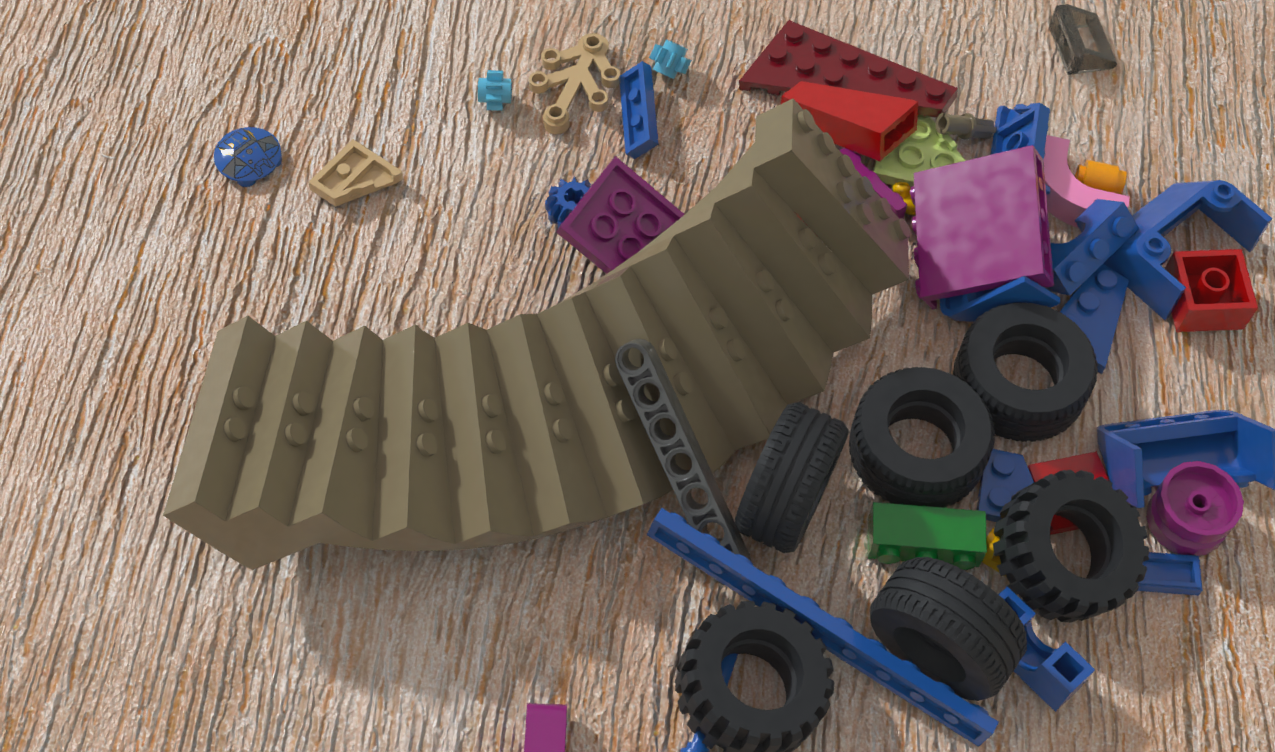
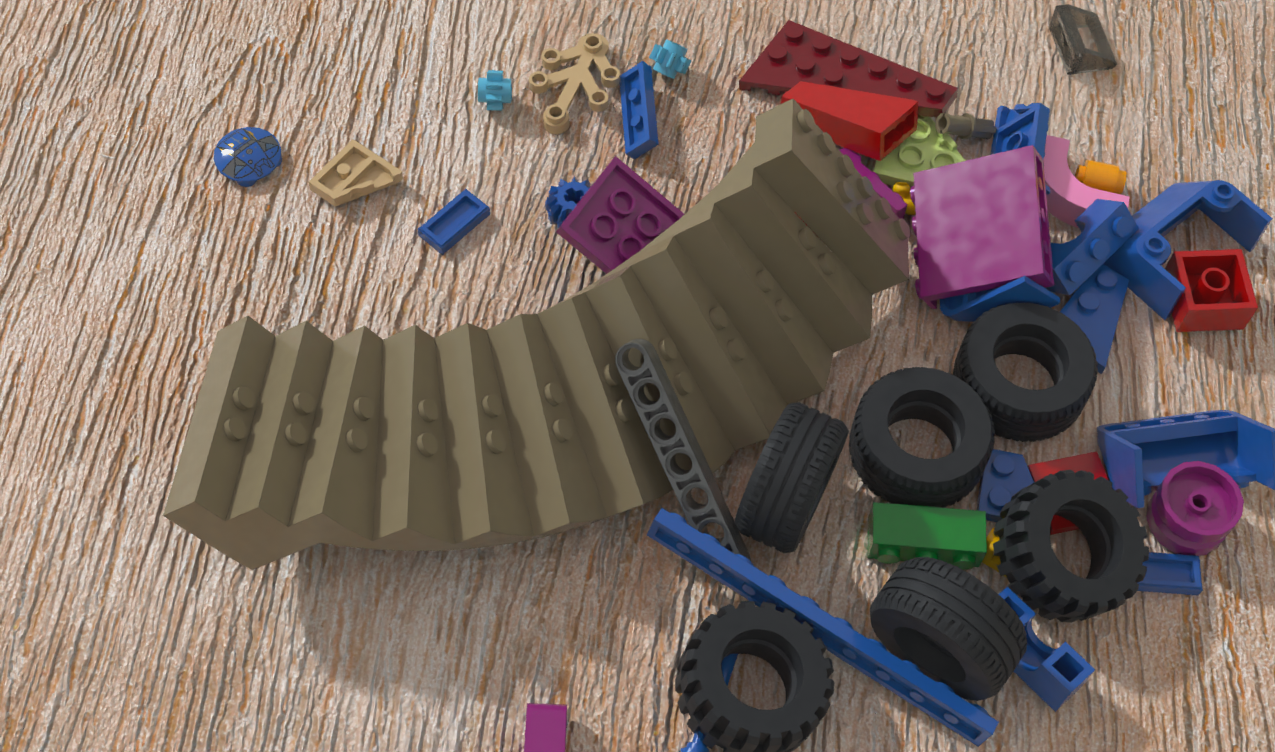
(454, 221): none -> blue tile

